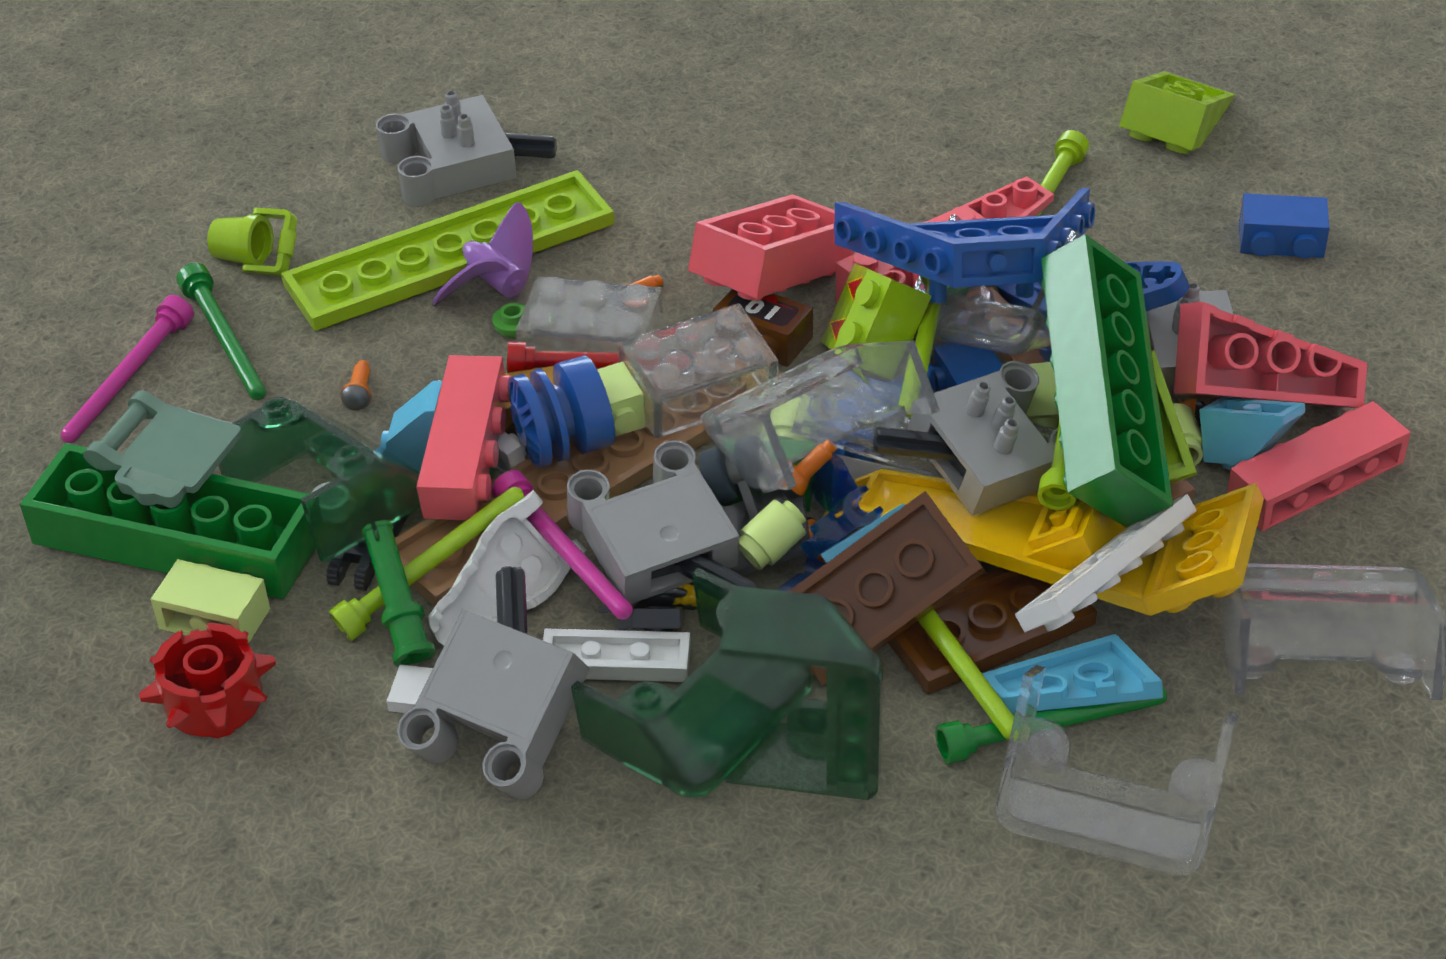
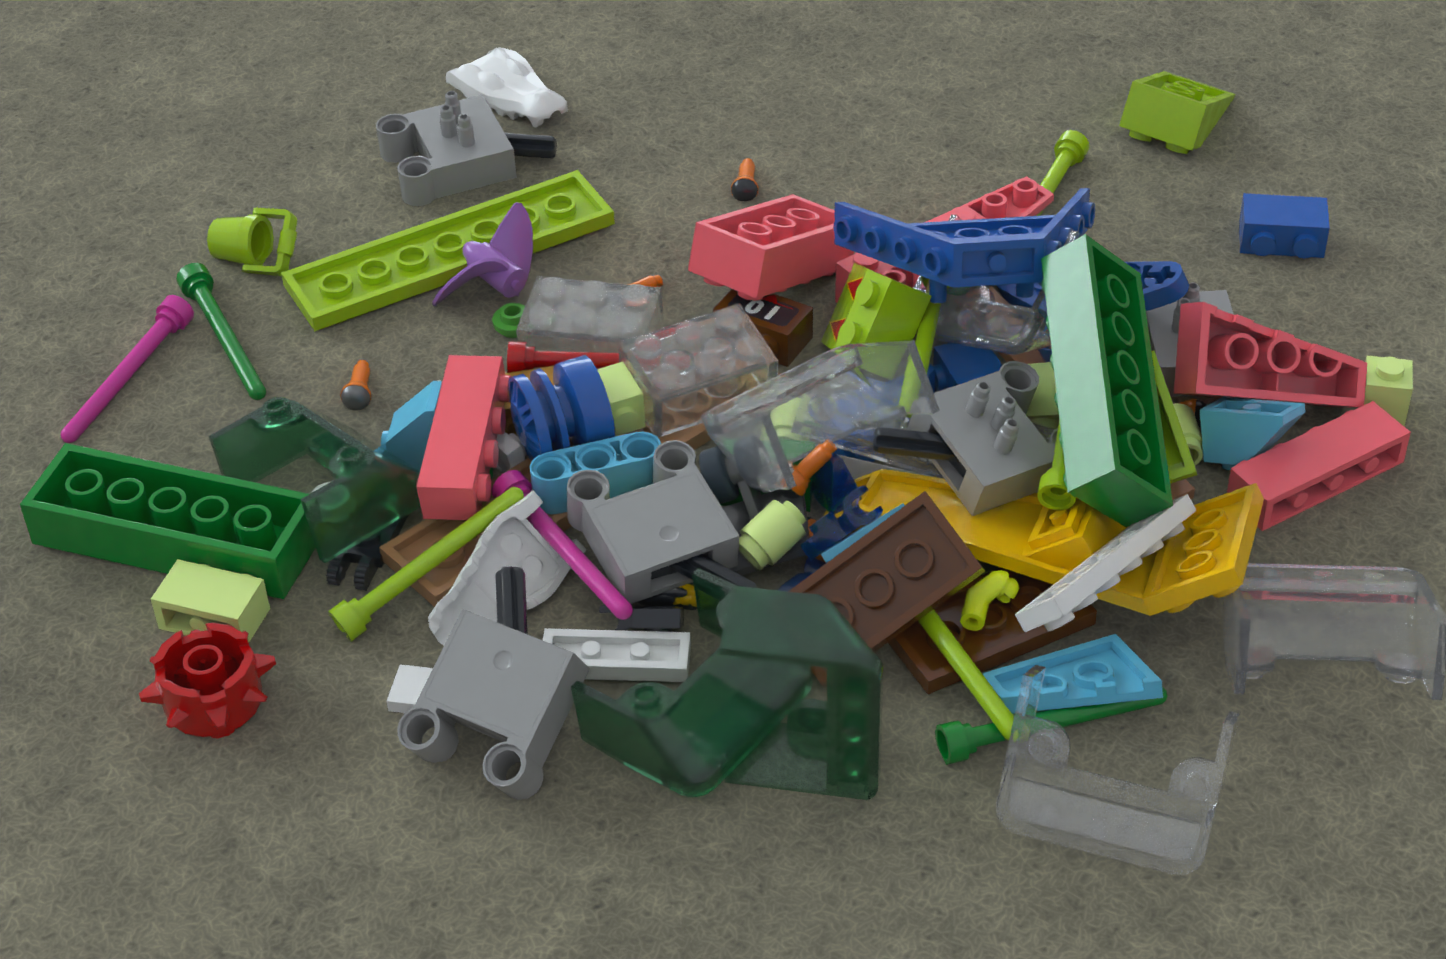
(170, 453): sand green piece -> none
(401, 613): green pin -> none
(507, 86): none -> white animal
(622, 459): none -> medium azure beam
(744, 186): none -> piece
(980, 595): none -> neon yellow arm
(1390, 385): none -> yellowish green brick

